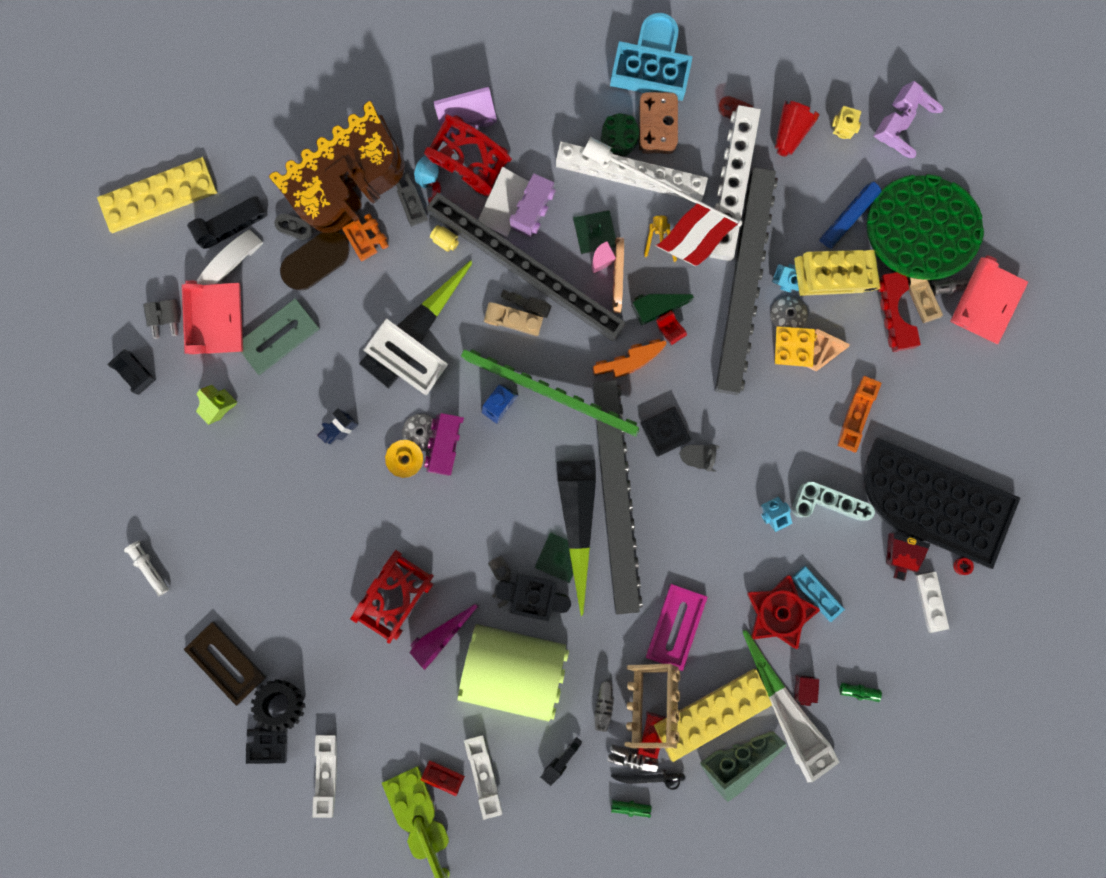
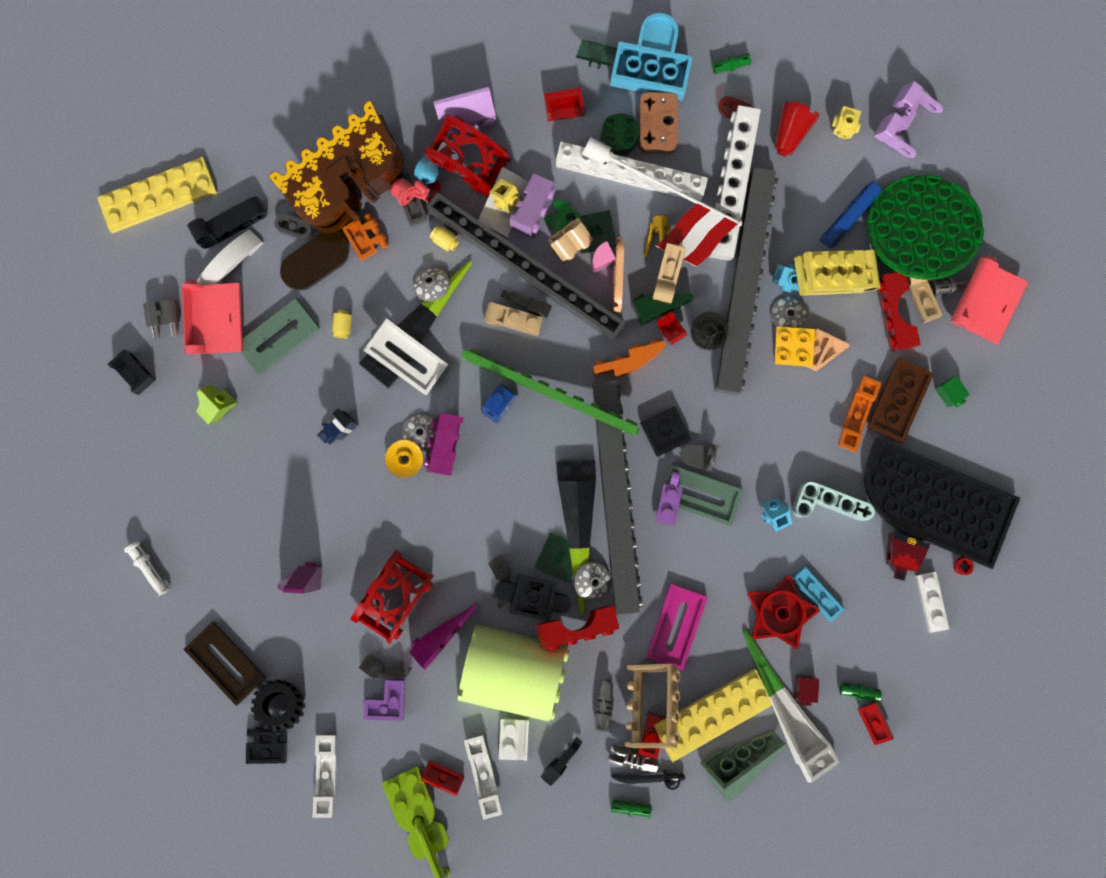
(303, 579): none -> magenta wedge
(341, 324): none -> light yellow brick
(385, 672): none -> clear smoke piece
(391, 706): none -> medium lavender plate
(405, 191): none -> coral piece
(436, 288): none -> light grey dish
(505, 195): none -> light yellow brick
(513, 739): none -> white plate
(562, 215): none -> green plate
(564, 104): none -> red panel
(570, 240): none -> tan brick
(584, 578): none -> light grey dish
(596, 53): none -> clear green piece
(600, 621): none -> red arch
(669, 273): none -> tan plate
(669, 501): none -> medium lavender plate
(709, 331): none -> clear smoke cylinder
(730, 495): none -> sand green piece
(731, 63): none -> green pin
(875, 723): none -> red plate
(900, 400): none -> reddish brown plate
(952, 392): none -> green brick

